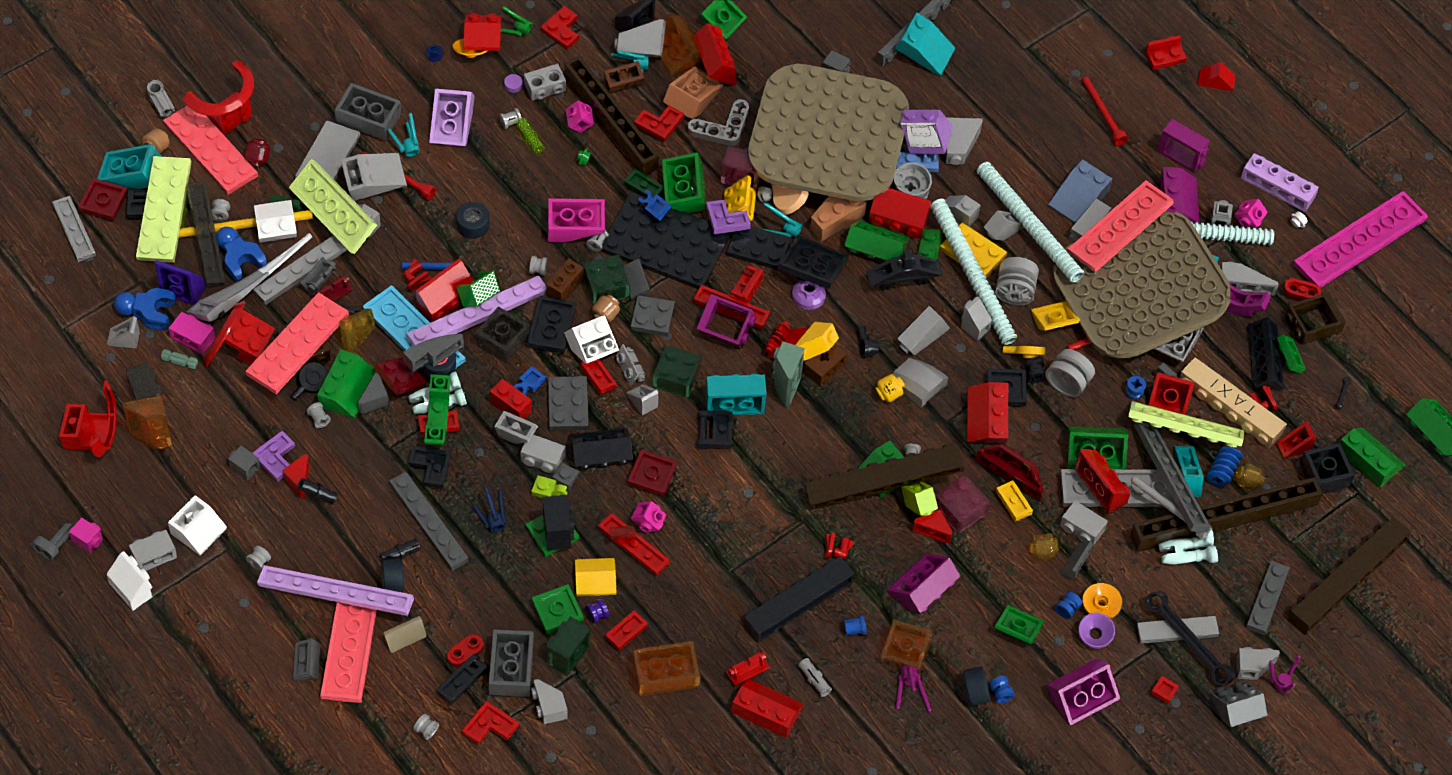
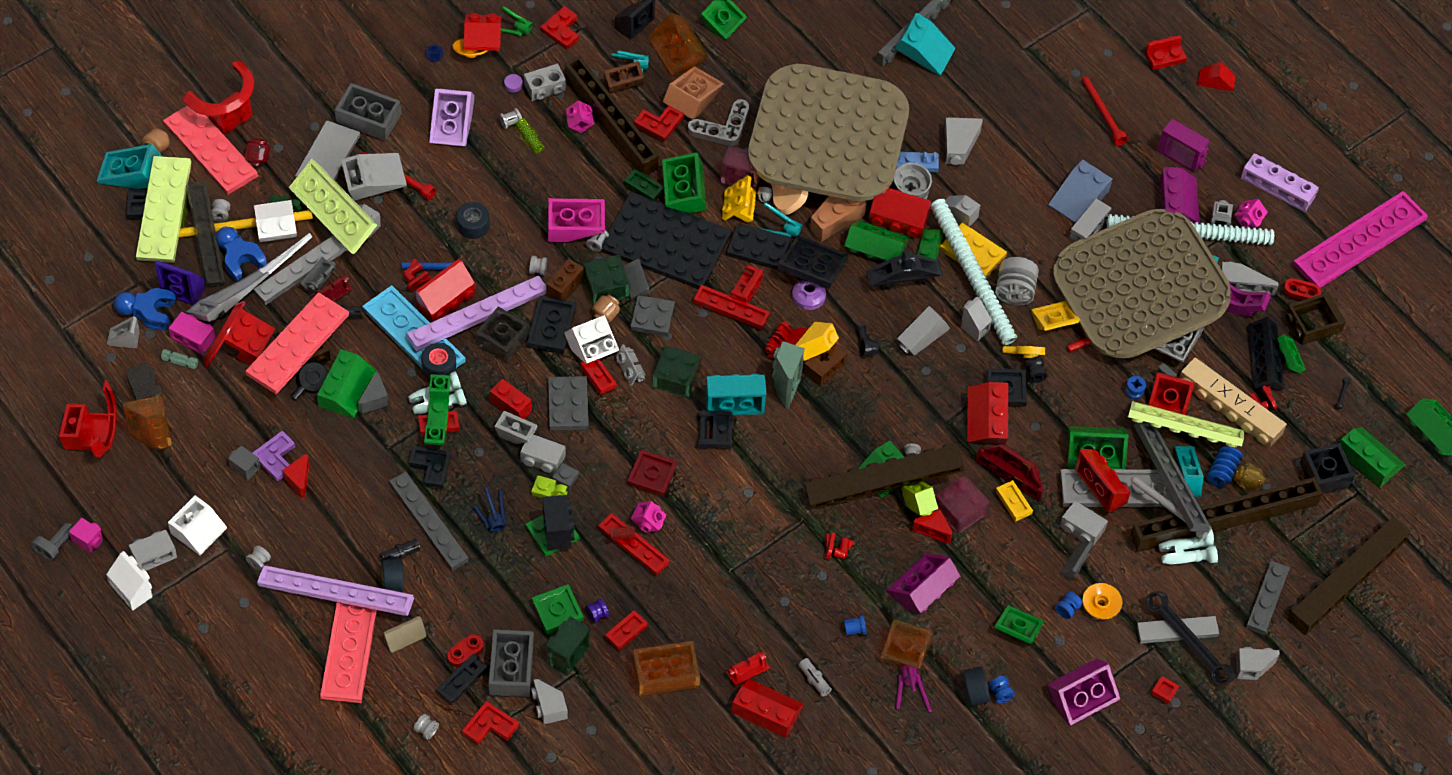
(74, 228): light grey tile -> none
(103, 199): dark red plate -> none
(160, 99): light grey piece -> none
(306, 660): dark grey slope -> none
(317, 490): black pin -> none
(318, 415): light grey bush -> none
(356, 328): clear yellow wing -> none
(399, 376): dark red plate -> none
(410, 144): teal plant -> none
(432, 351): dark grey slope -> none
(479, 290): green panel -> none
(530, 380): blue plate -> none
(583, 157): green plate -> none
(595, 577): yellow slope -> none
(601, 447): black slope -> none
(643, 39): light grey slope -> none
(643, 398): light grey slope -> none
(655, 205): blue plate -> none
(709, 312): magenta window -> none
(715, 54): red slope -> none
(726, 222): medium lavender plate -> none
(798, 599): black brick -> none
(837, 62): dark grey brick -> none
(890, 388): yellow head -> none
(920, 380): light grey slope -> none
(926, 131): medium lavender slope -> none
(1002, 225): light grey slope -> none
(1030, 222): light aqua piece -> none
(1044, 546): clear yellow head -> none
(1070, 373): light grey wheel -> none
(1100, 622): medium lavender piece -> none
(1120, 226): coral plate -> none
(1239, 703): dark grey slope -> none
(1282, 681): magenta plant -> none
(1297, 441): red slope -> none
(1298, 220): white plate -> none

